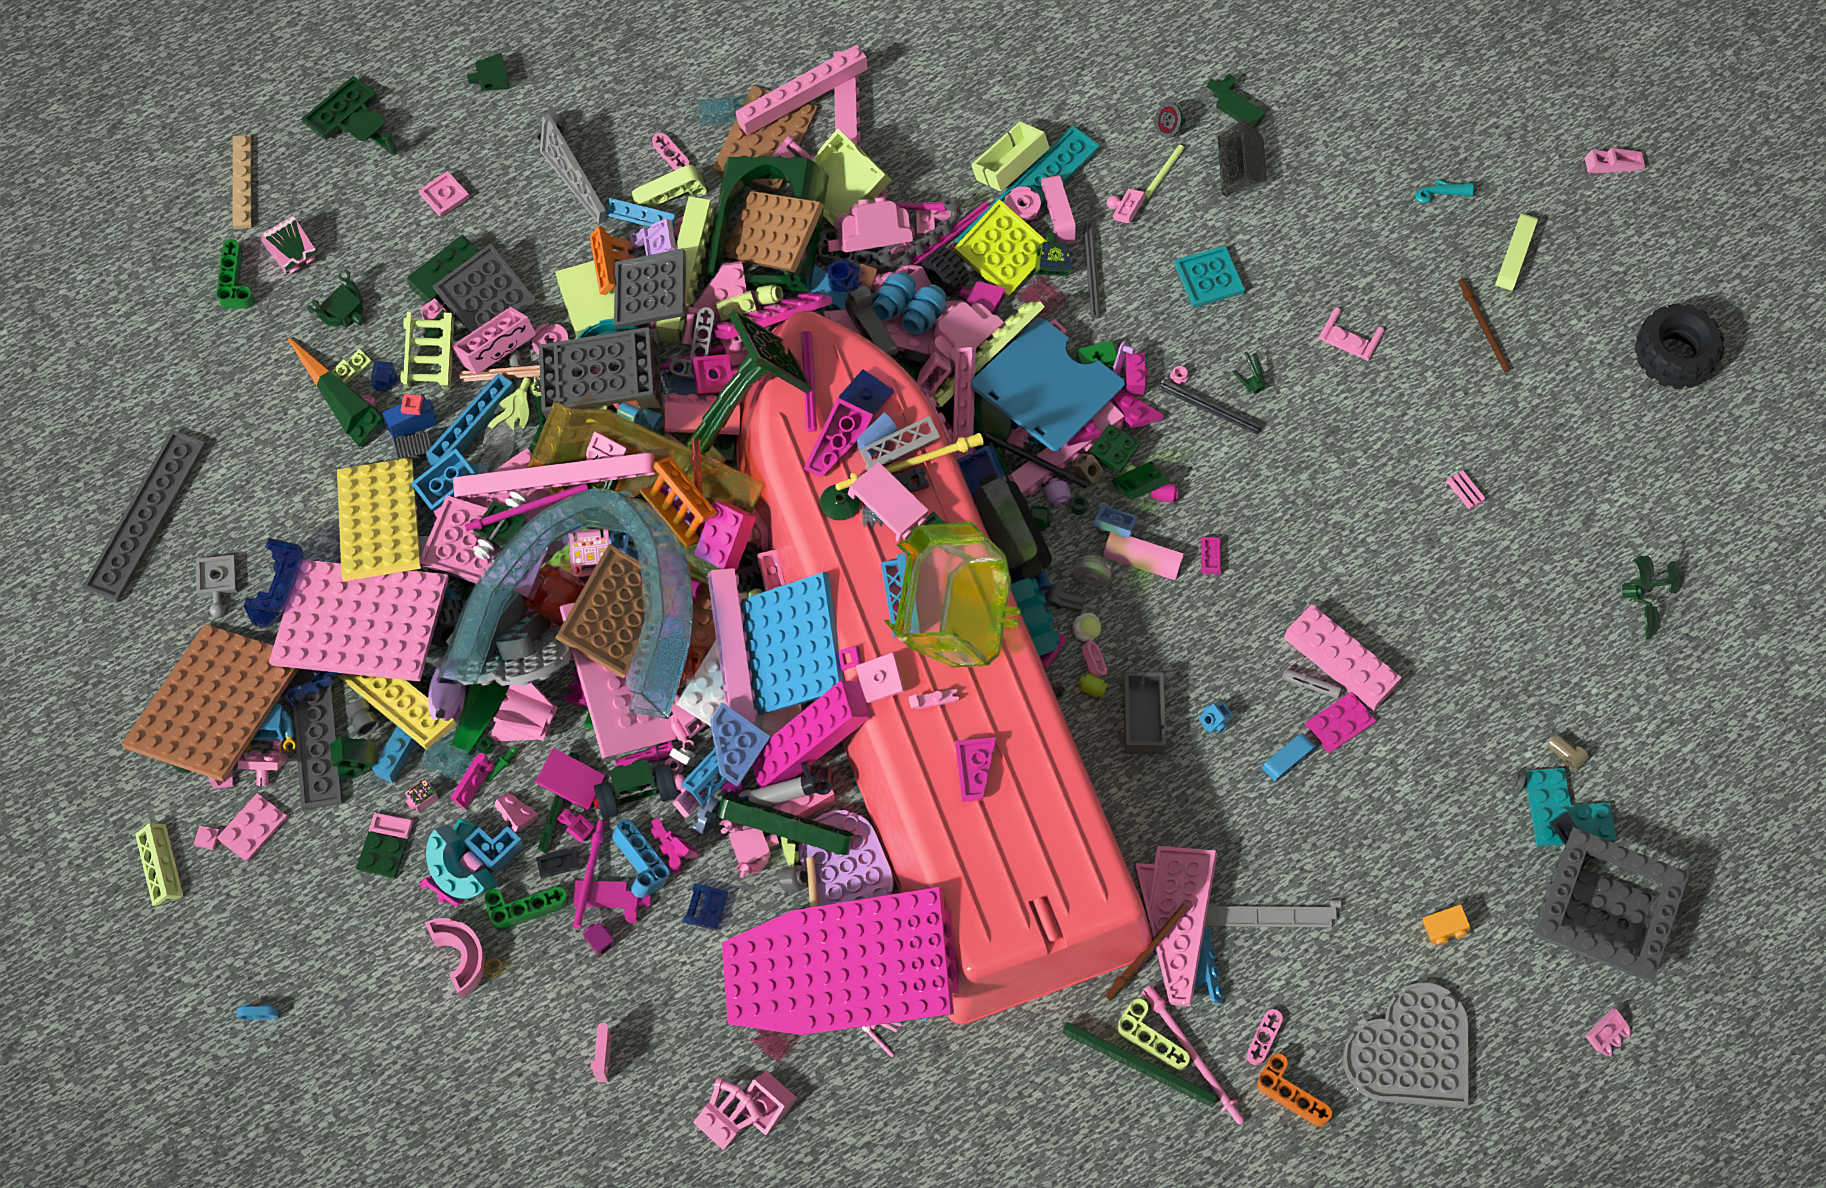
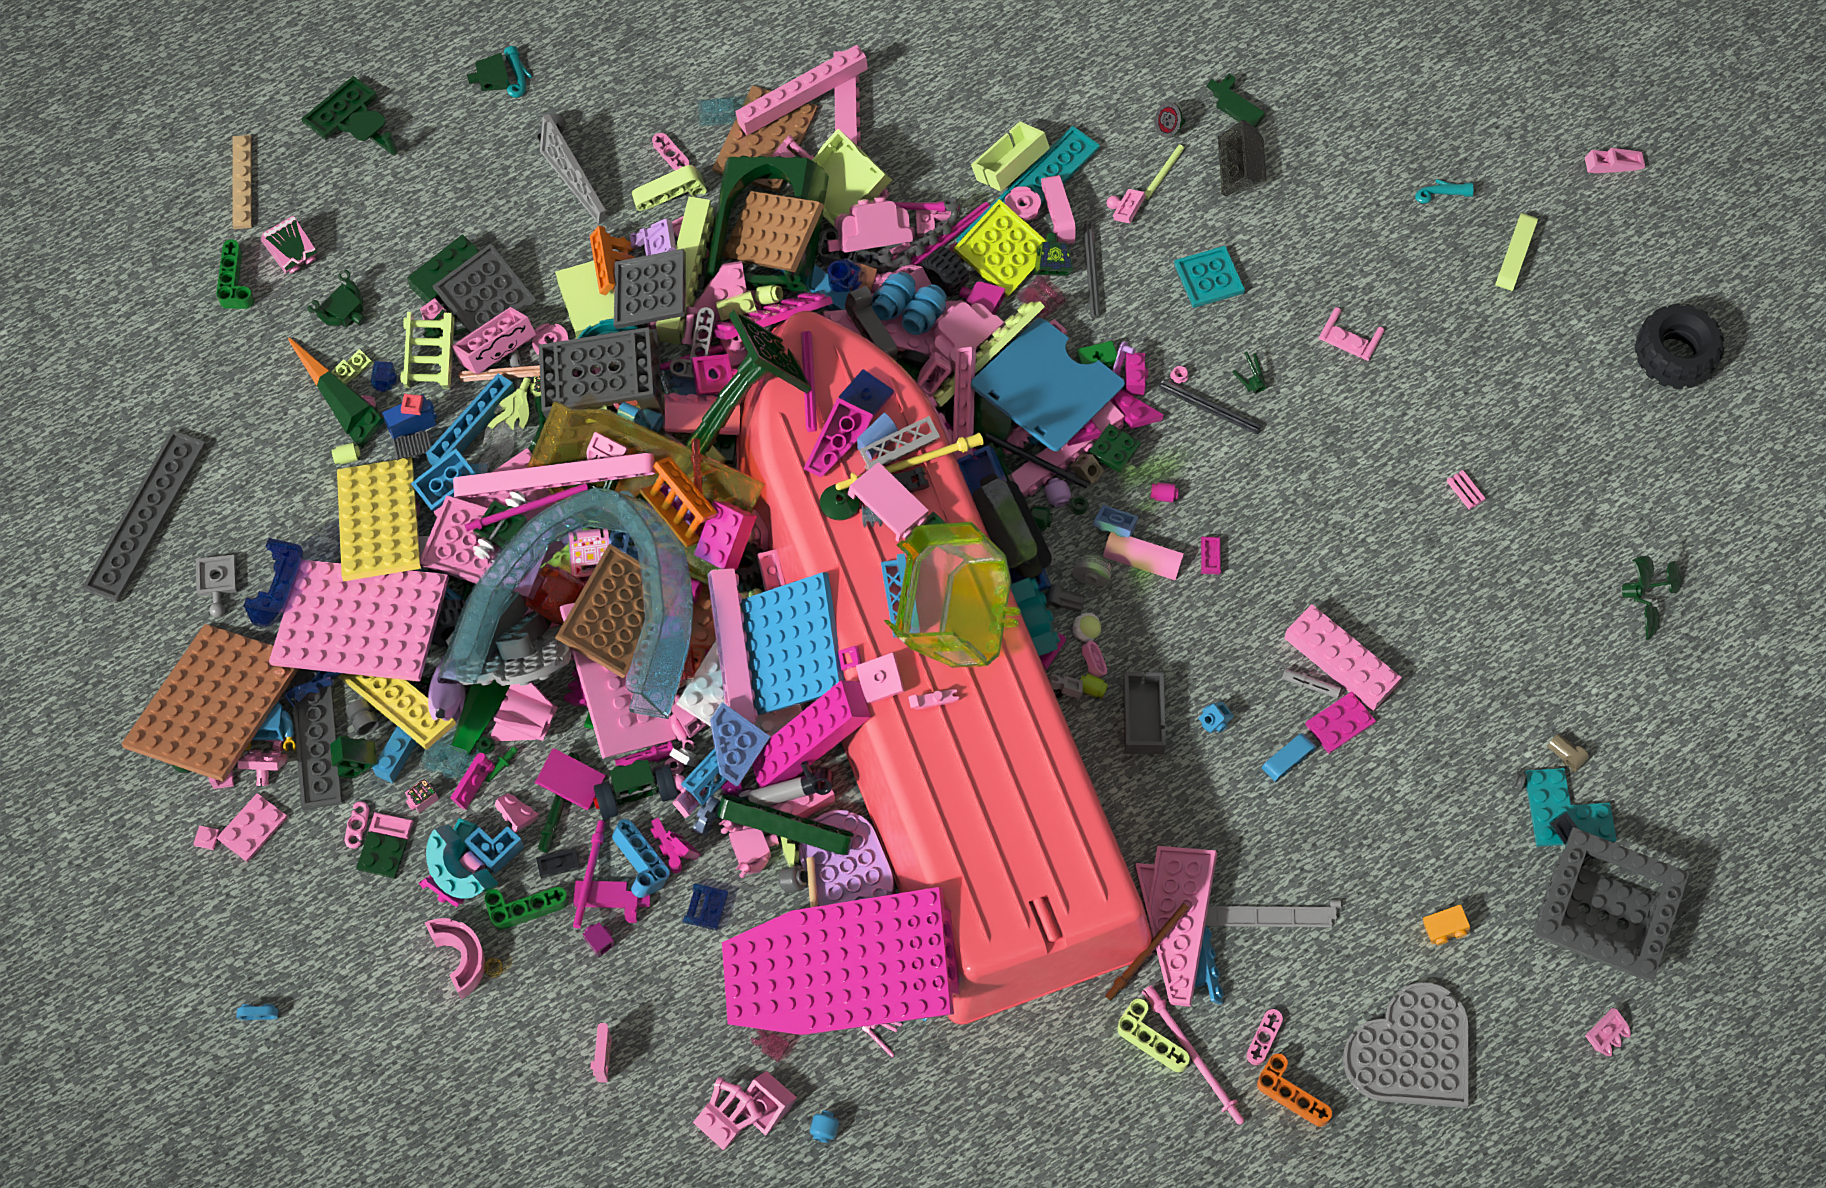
(161, 860): yellowish green fence -> none
(346, 453): none -> yellowish green brick
(350, 832): none -> bright pink piece
(444, 194): bright pink plate -> none
(512, 55): none -> teal plant
(578, 826): dark pink plate -> none
(637, 213): dark azure plate -> none
(824, 1126): none -> dark azure head
(973, 766): dark pink wing -> none
(1068, 685): none -> light grey plate
(1138, 481): dark green container -> none
(1139, 1064): dark green tile -> none
(1469, 296): reddish brown bar -> none

